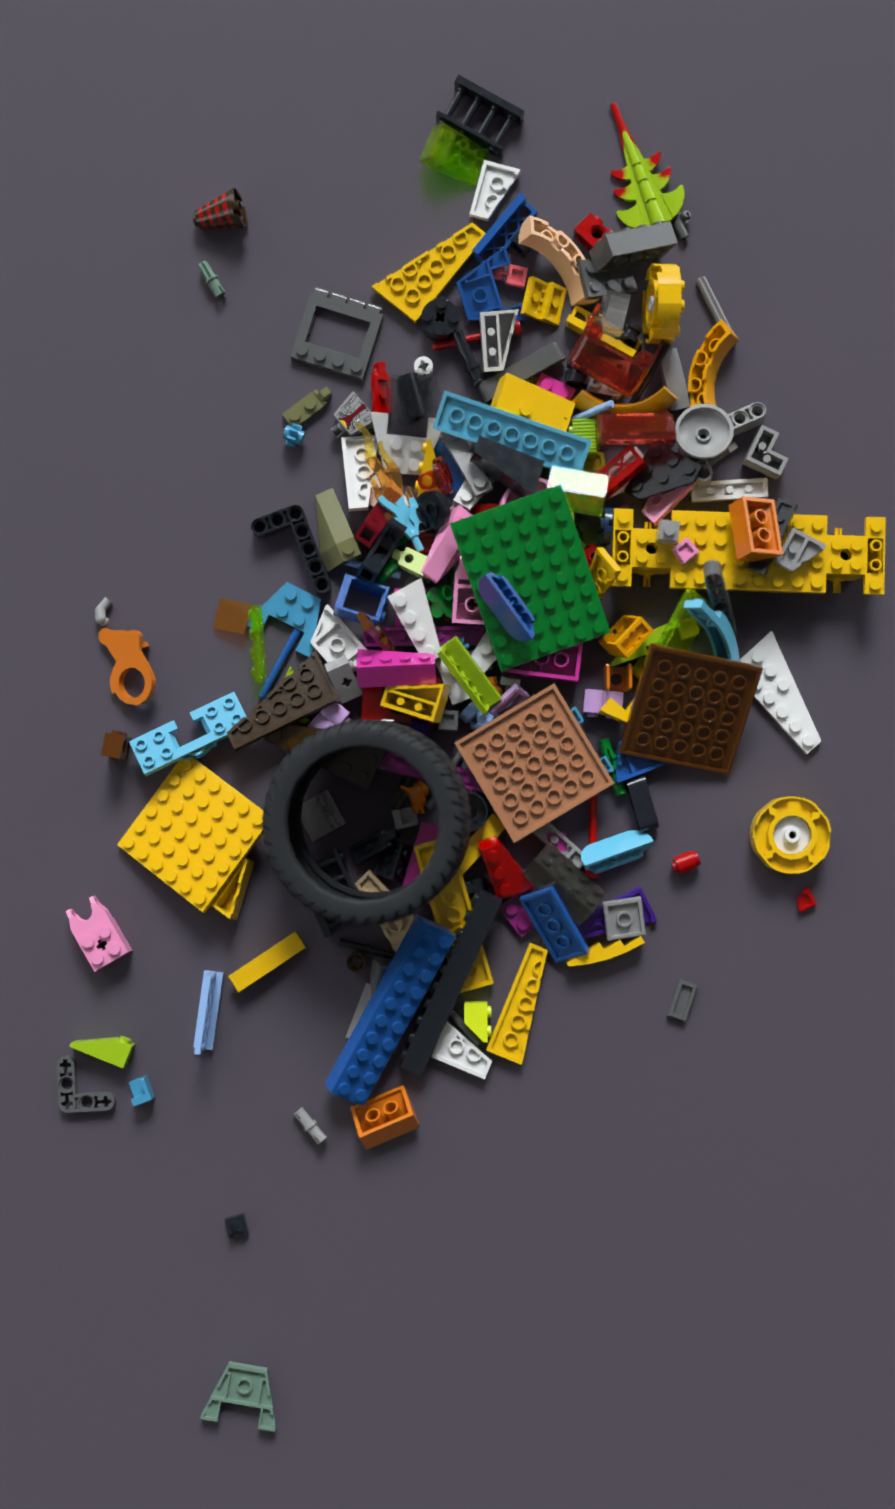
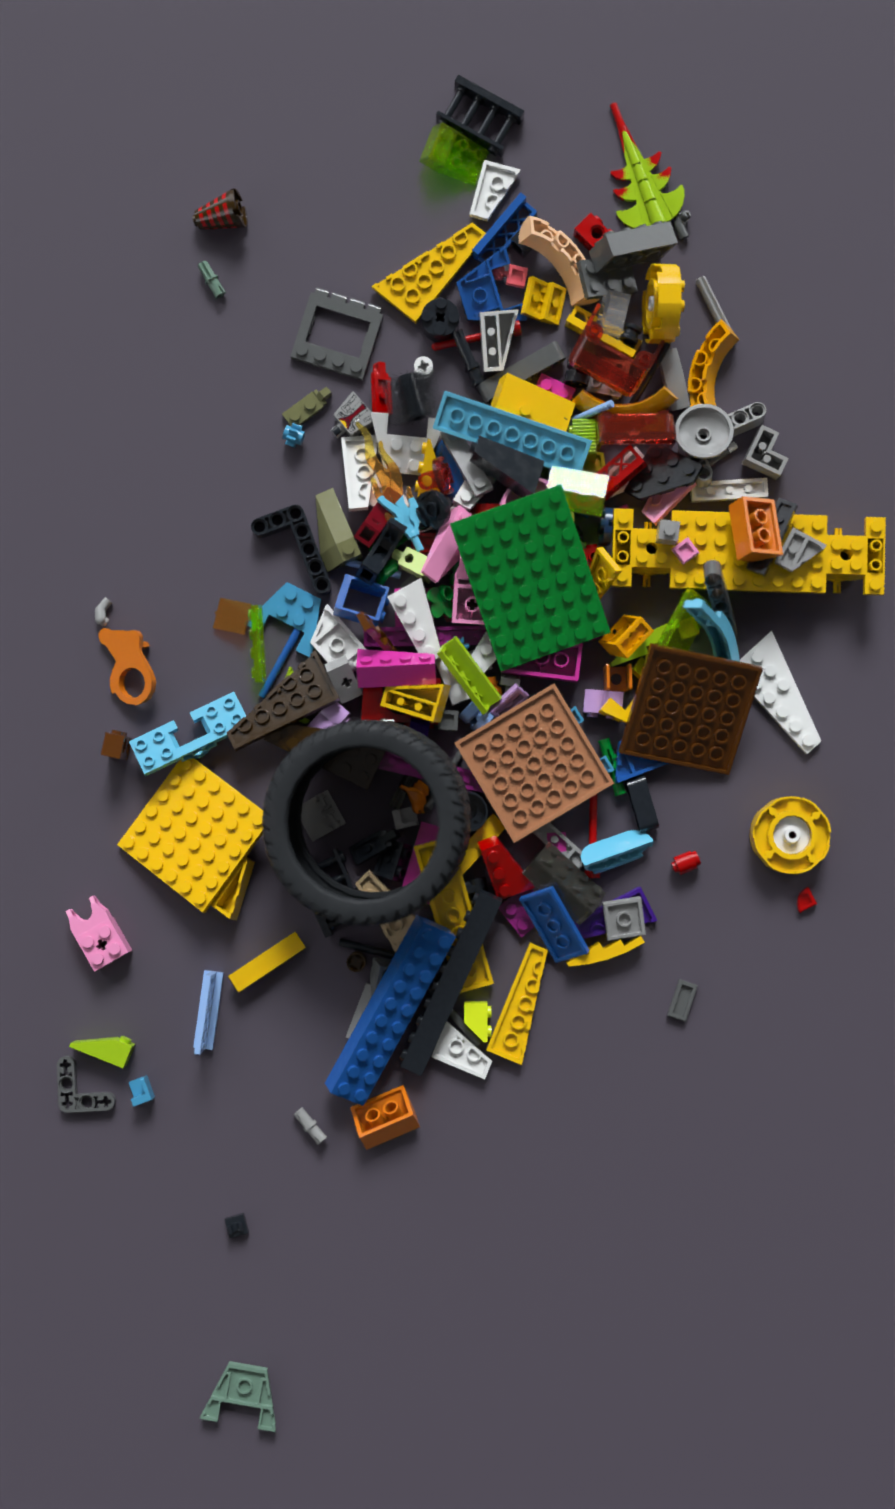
(507, 606): blue brick -> none

